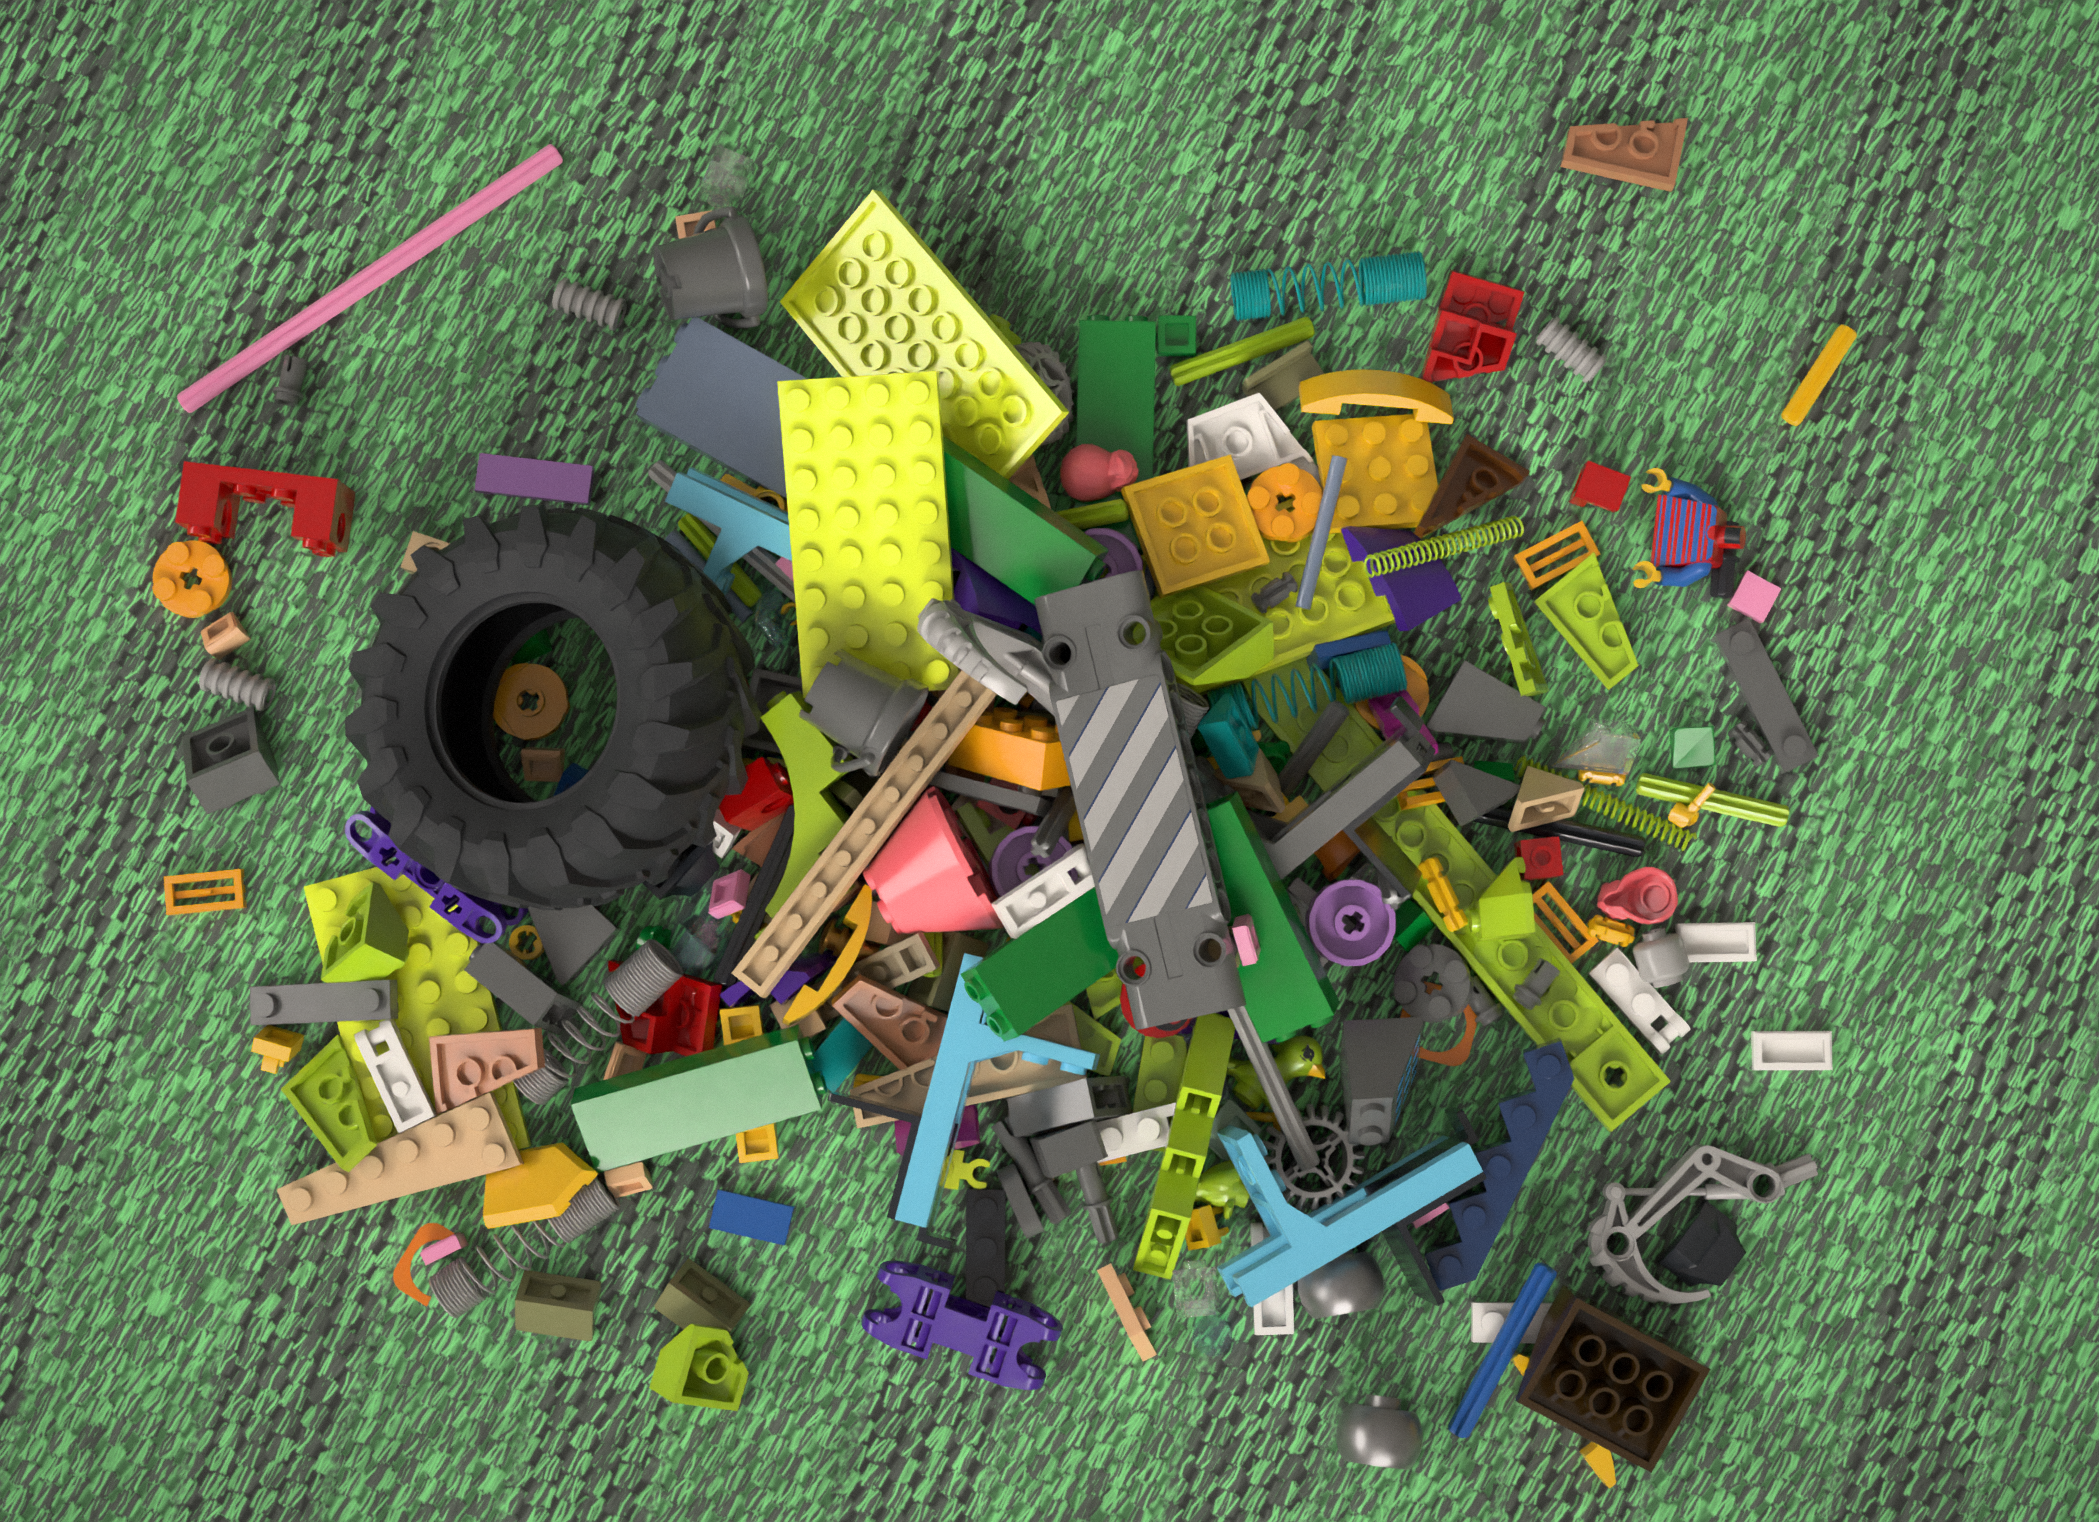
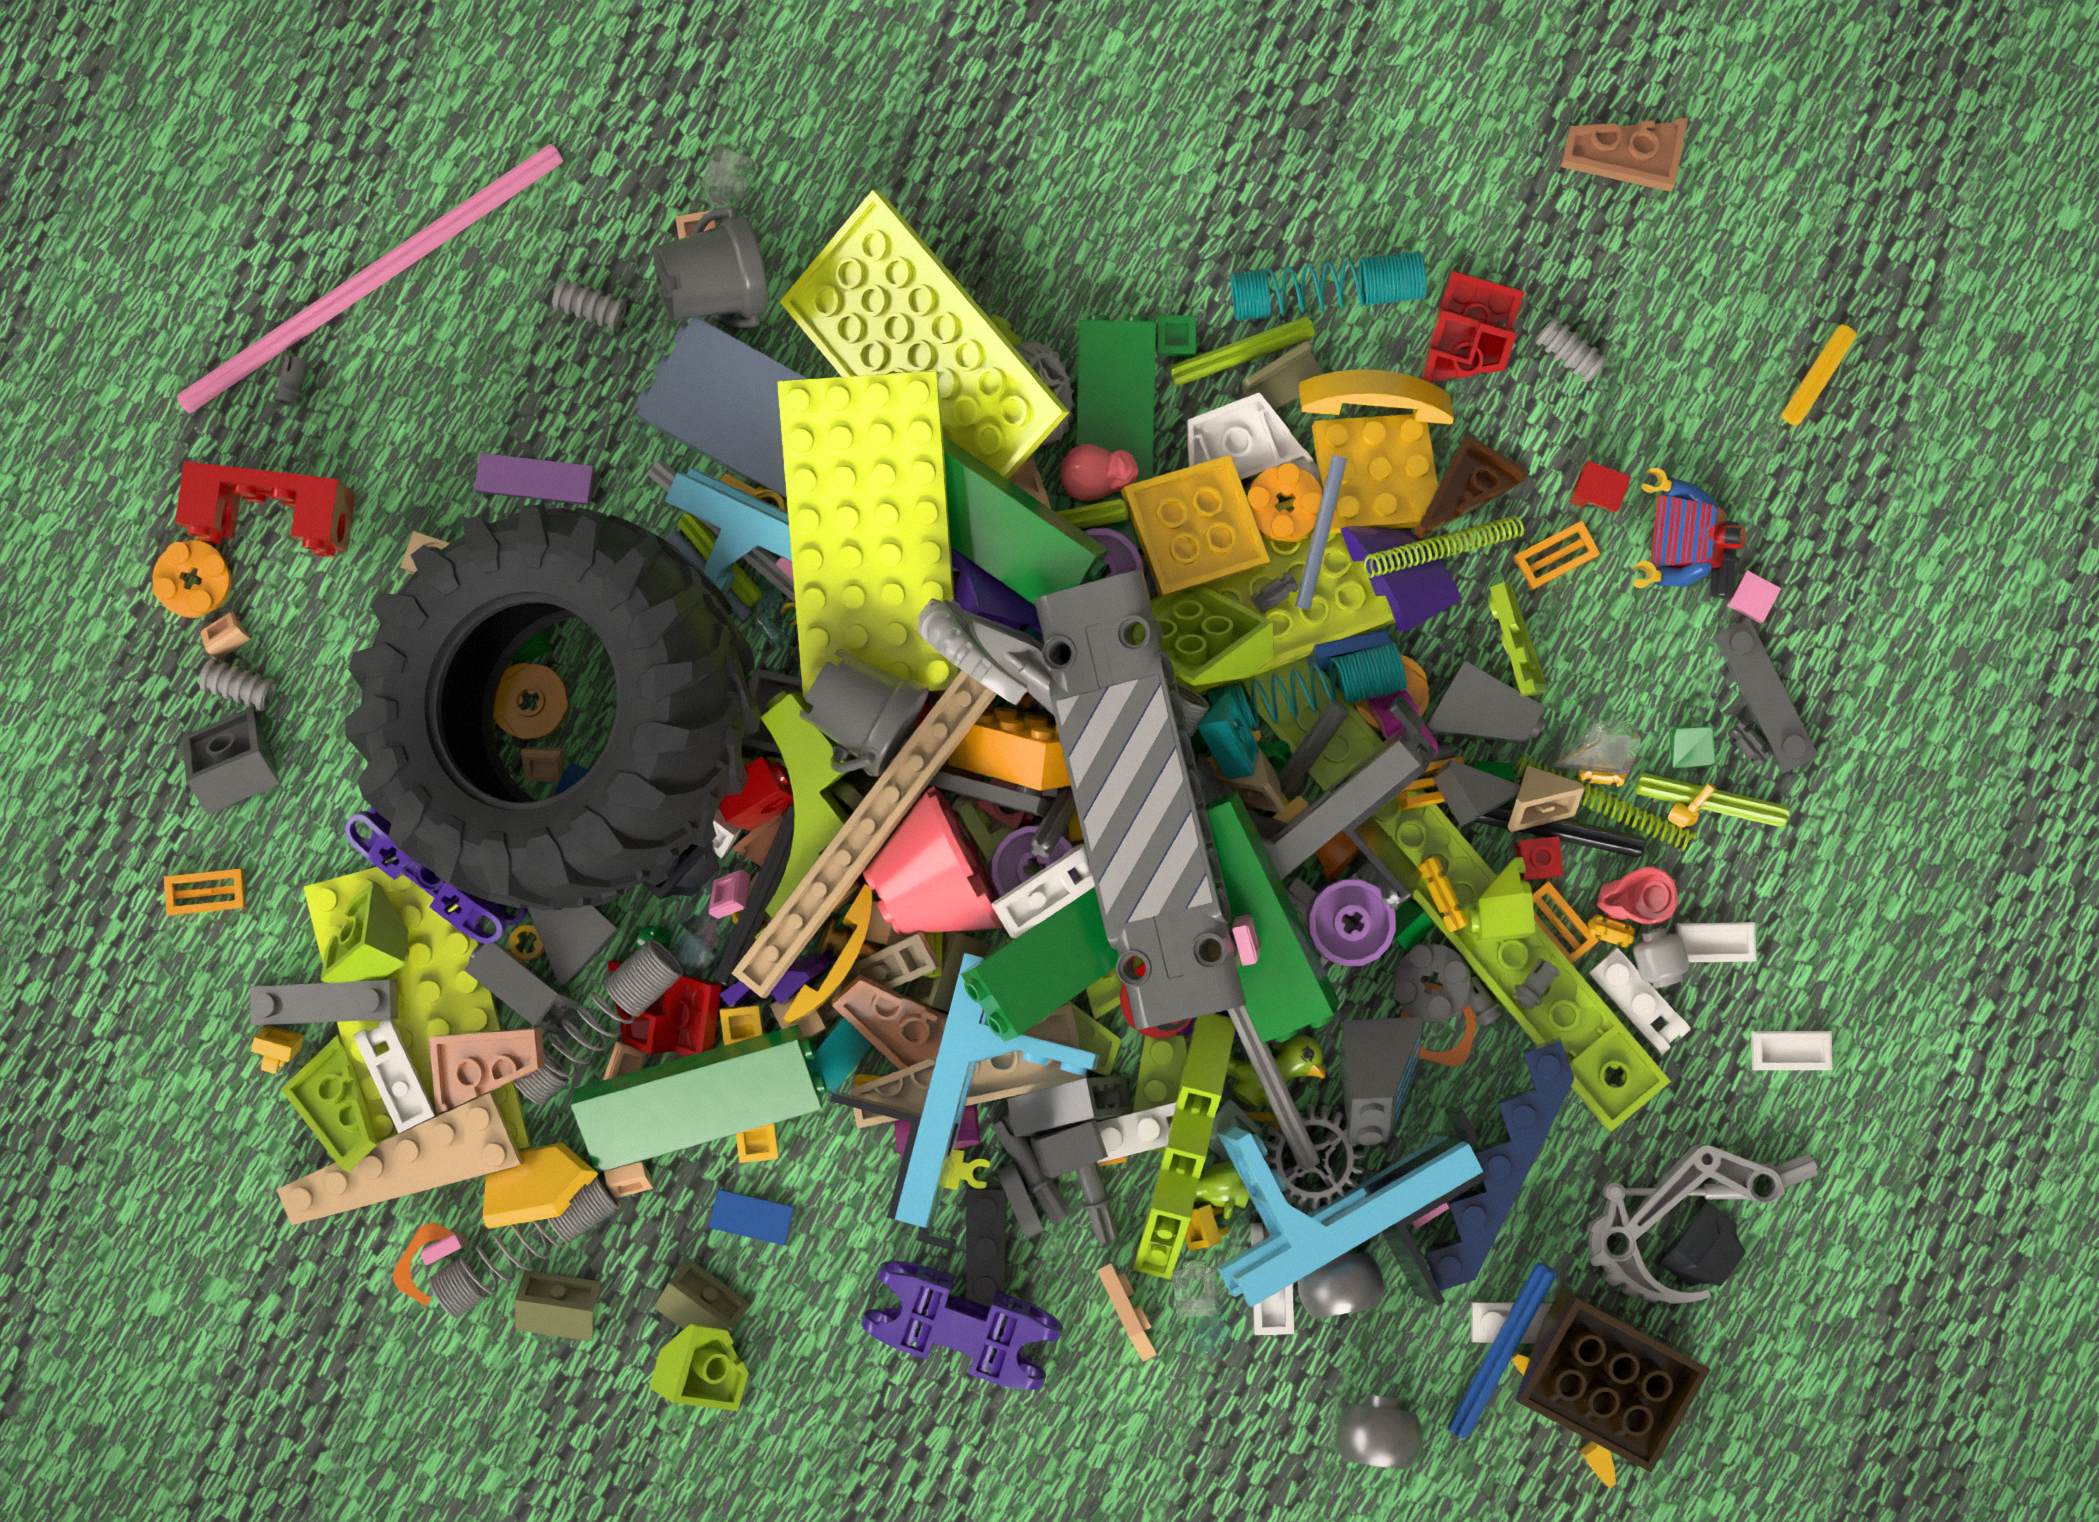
(1589, 622): lime wing -> none

